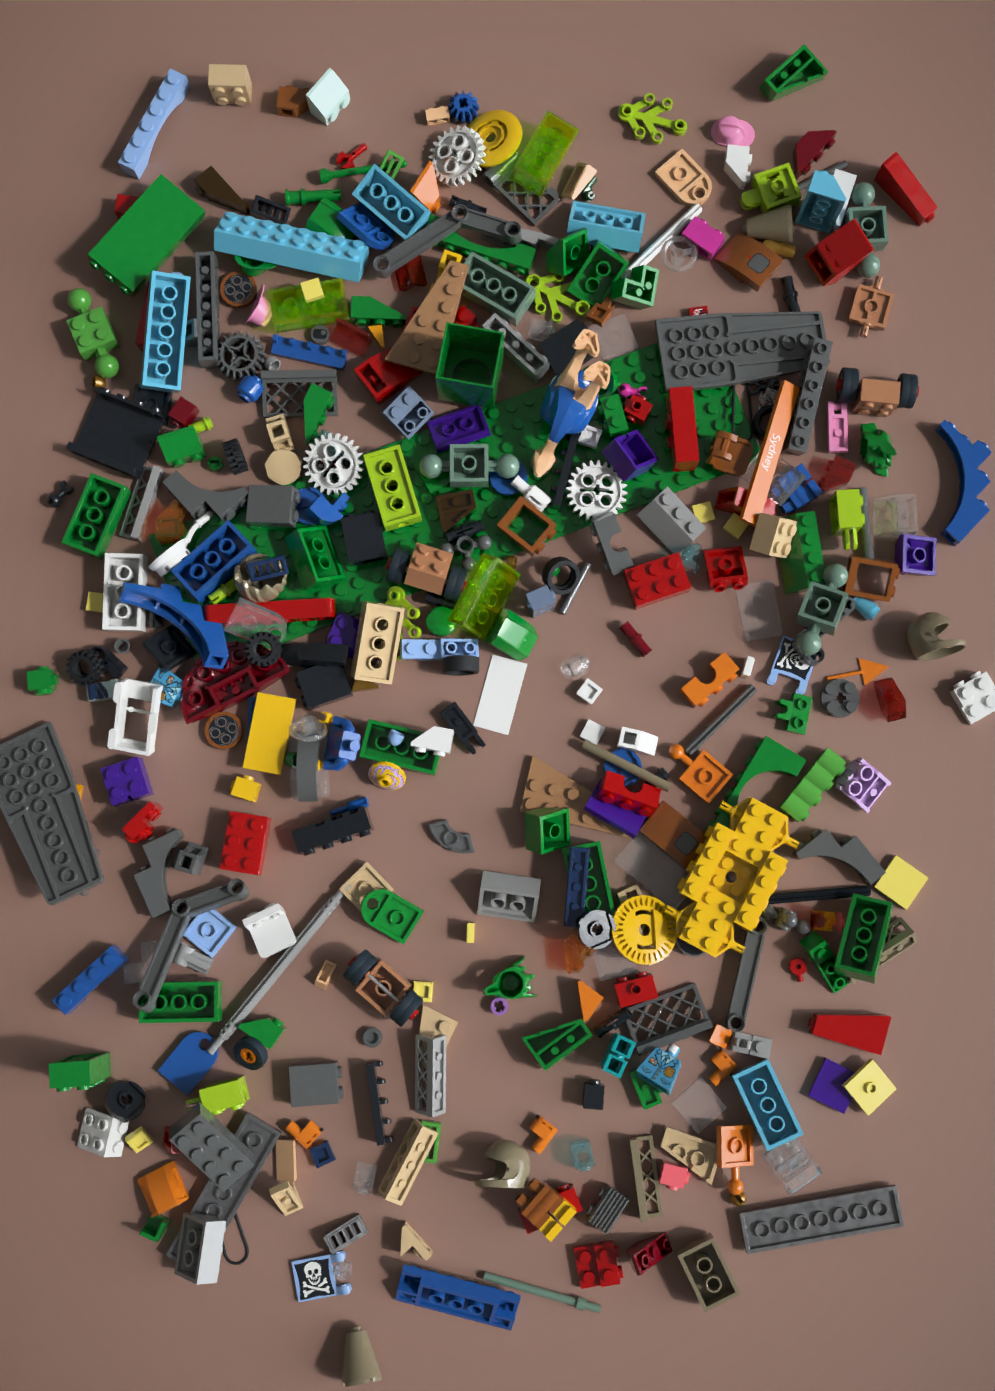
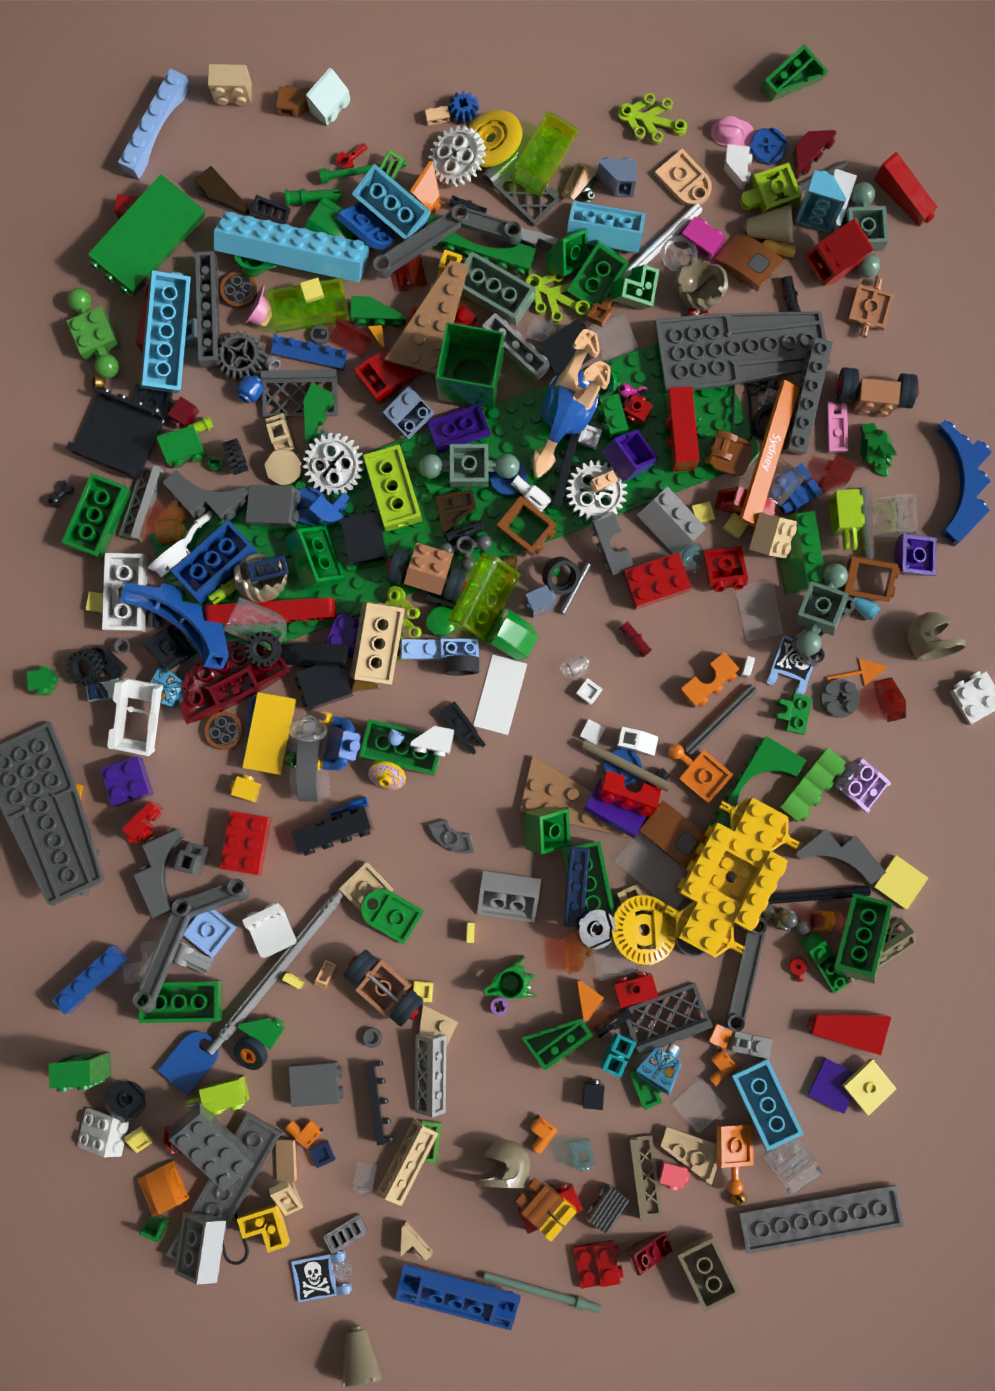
(267, 1221): none -> yellow brick
(293, 980): none -> light yellow tile
(603, 481): none -> light nougat piece
(617, 176): none -> sand blue slope
(701, 284): none -> dark tan piece
(768, 146): none -> blue tile

